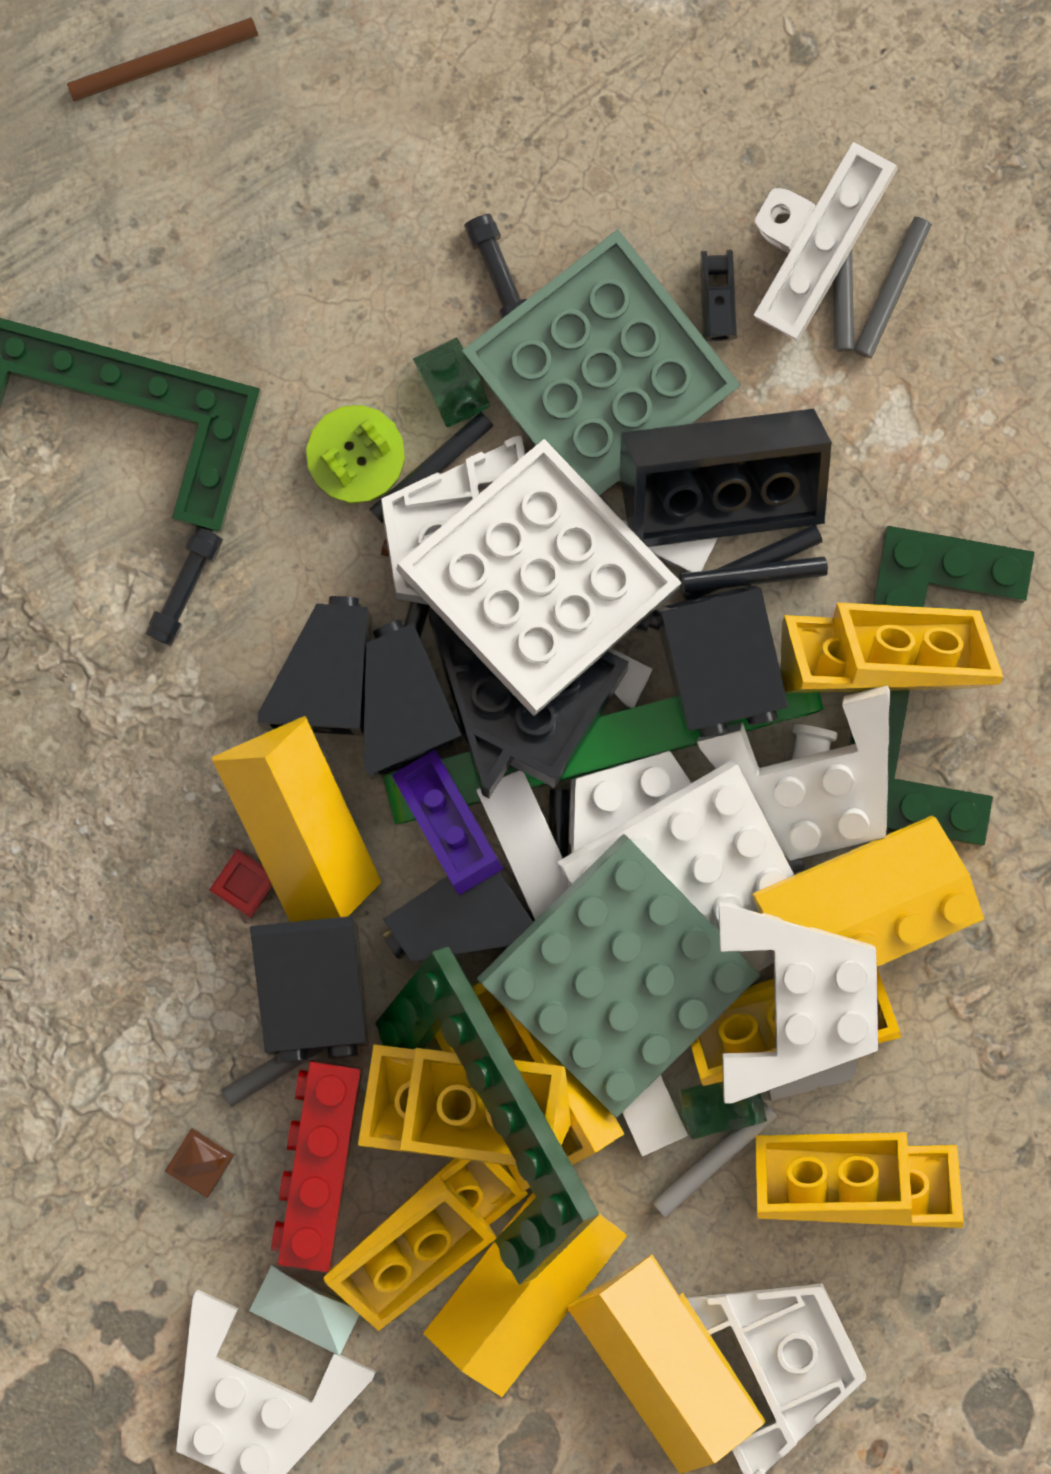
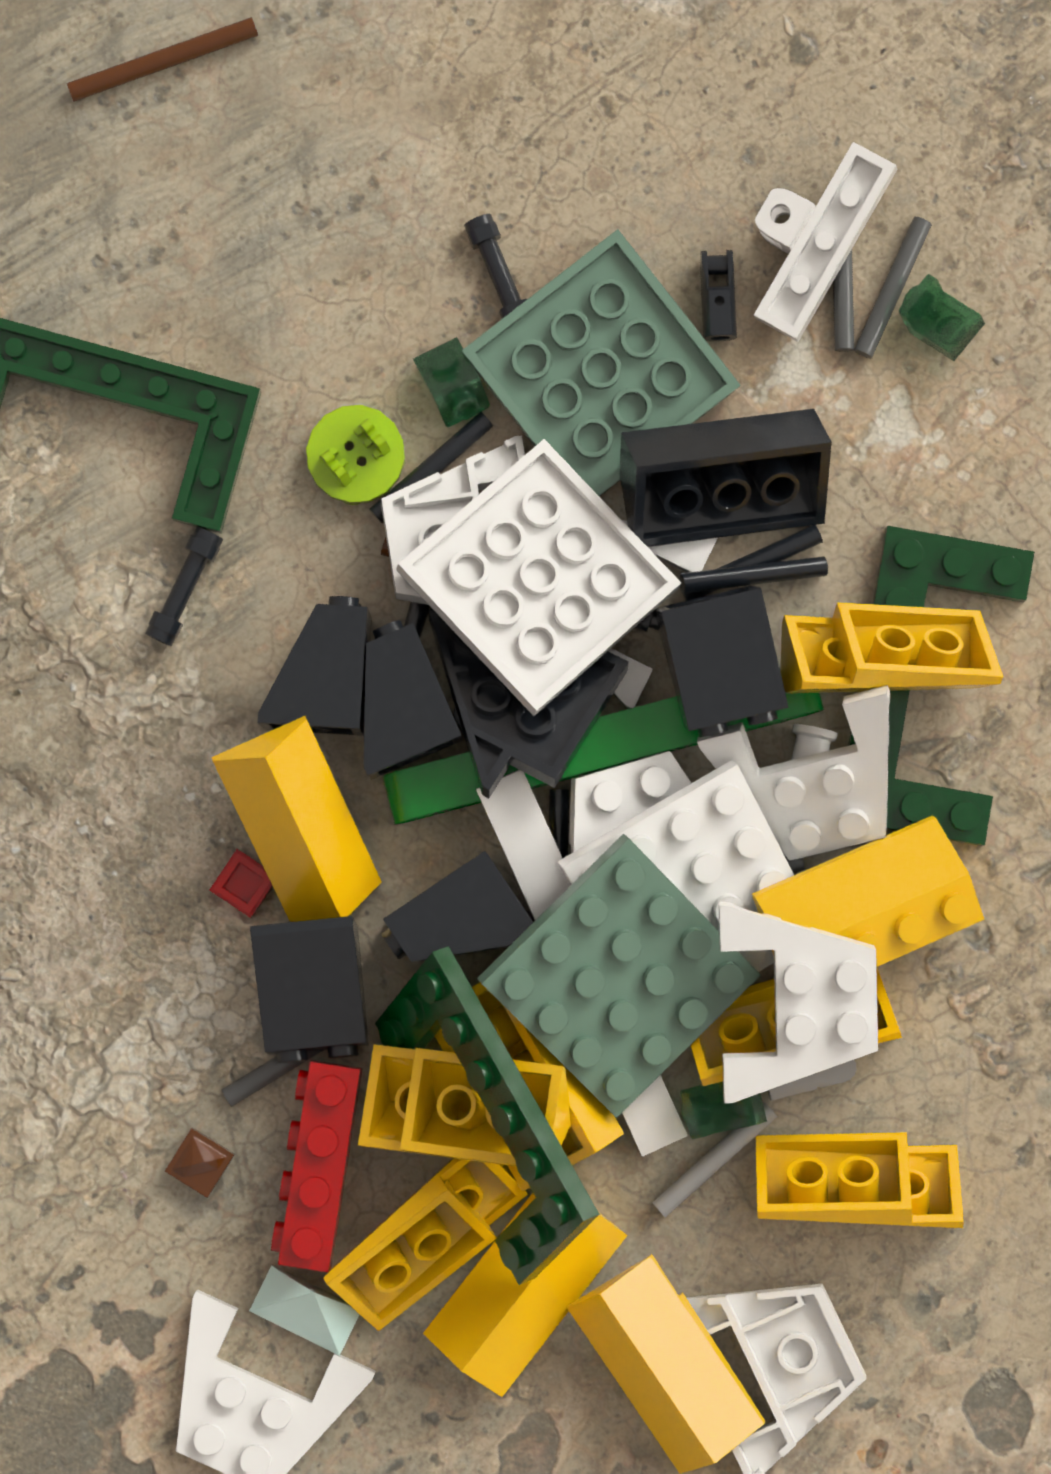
(447, 822): dark purple plate -> none
(939, 318): none -> clear green bracket

